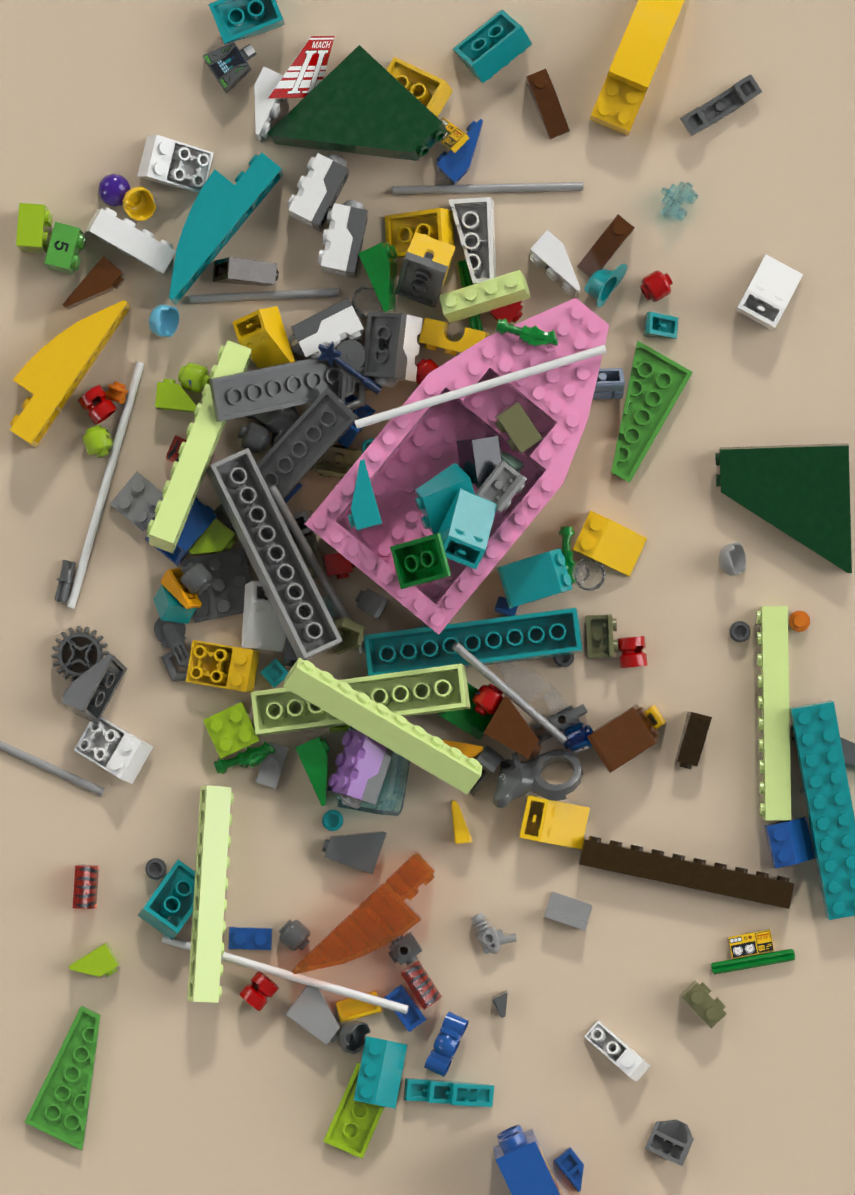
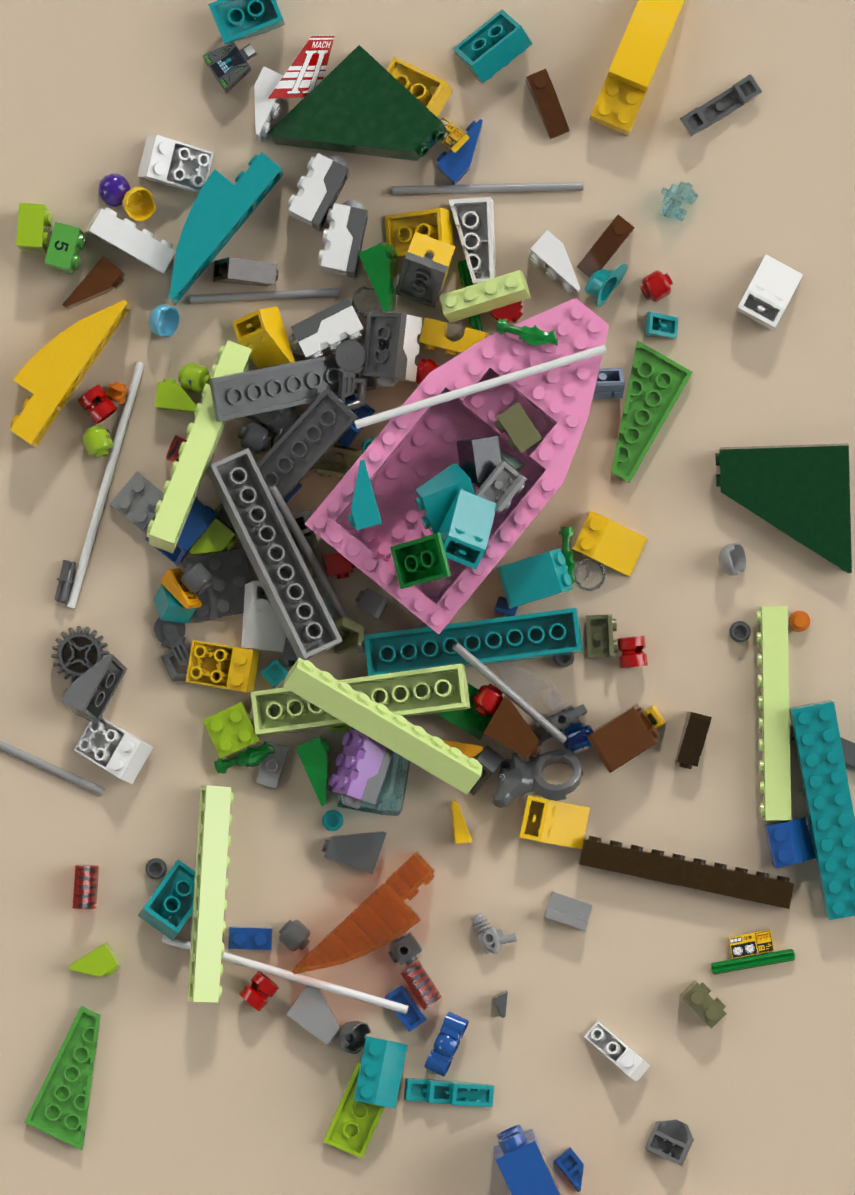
(329, 353): dark blue piece -> none
(351, 1009): yellow tile -> none

